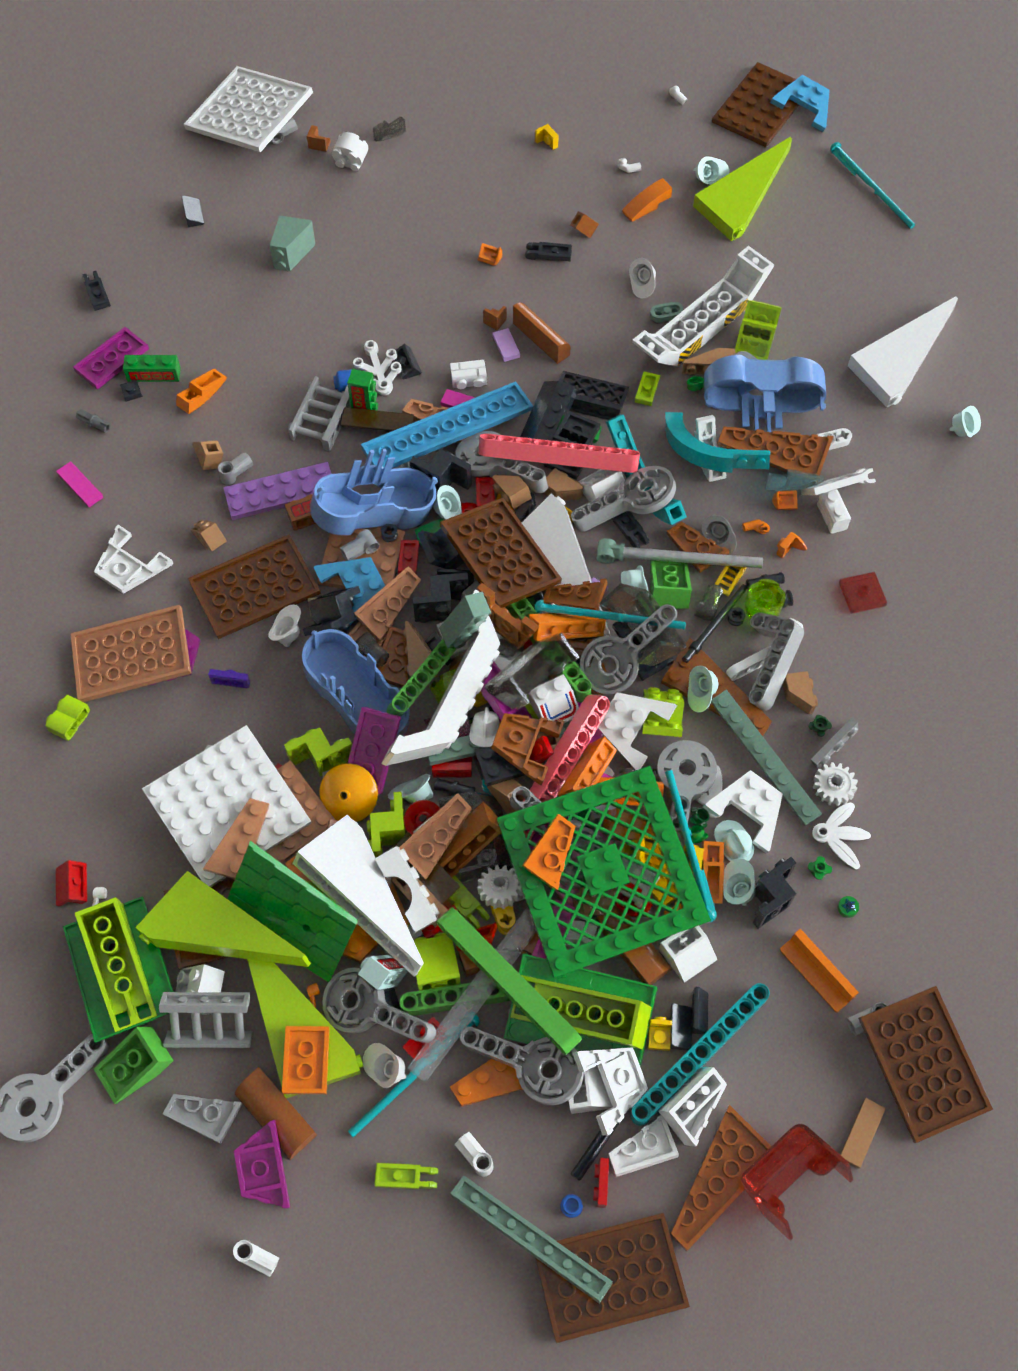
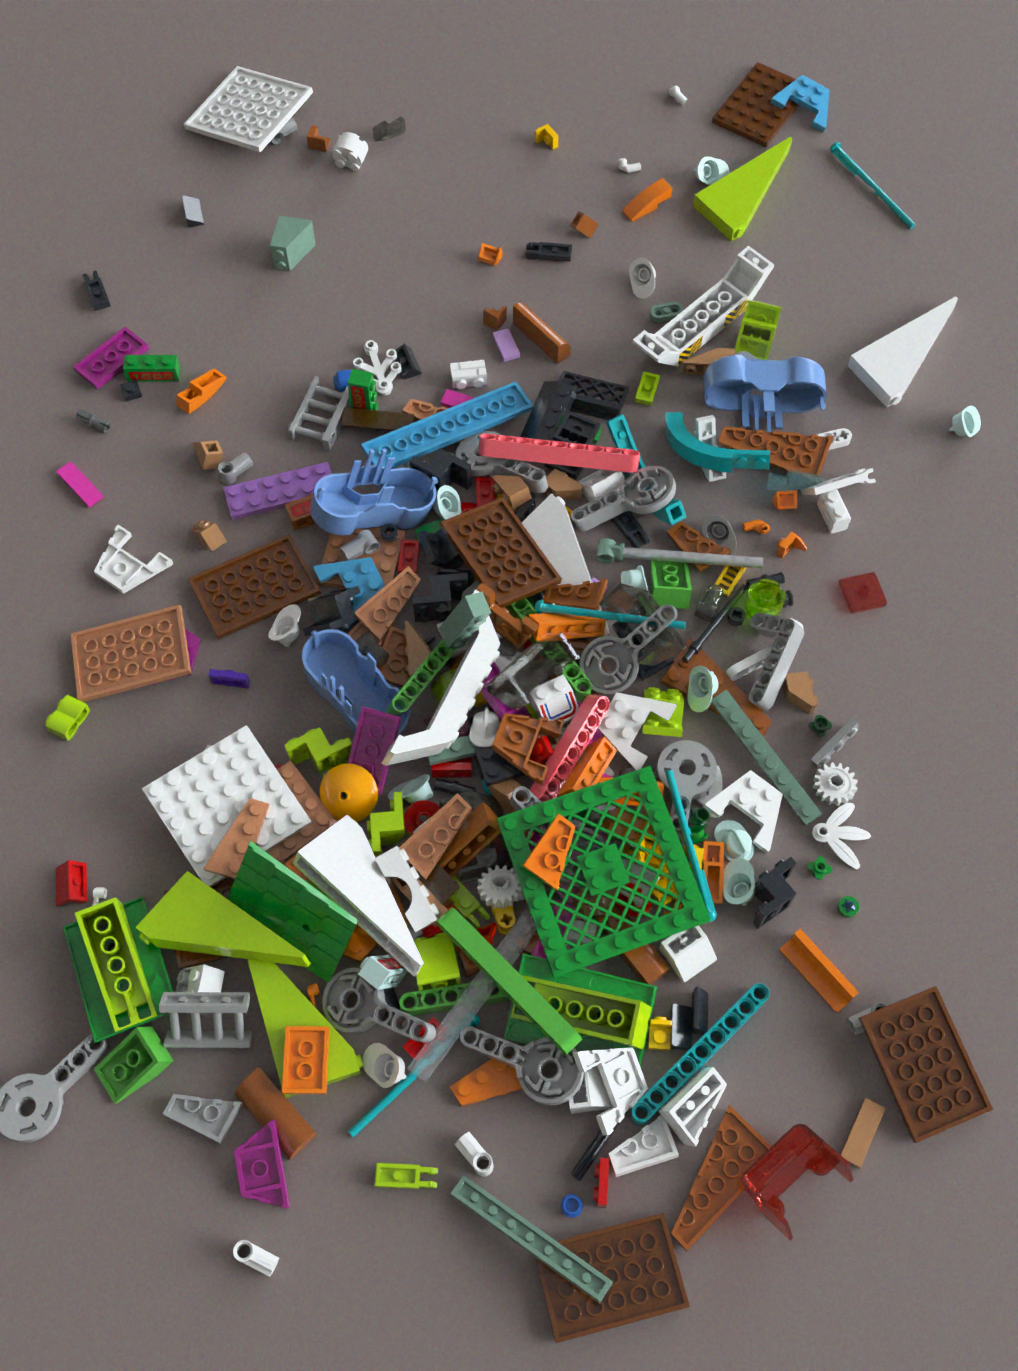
(695, 383): green tile -> none

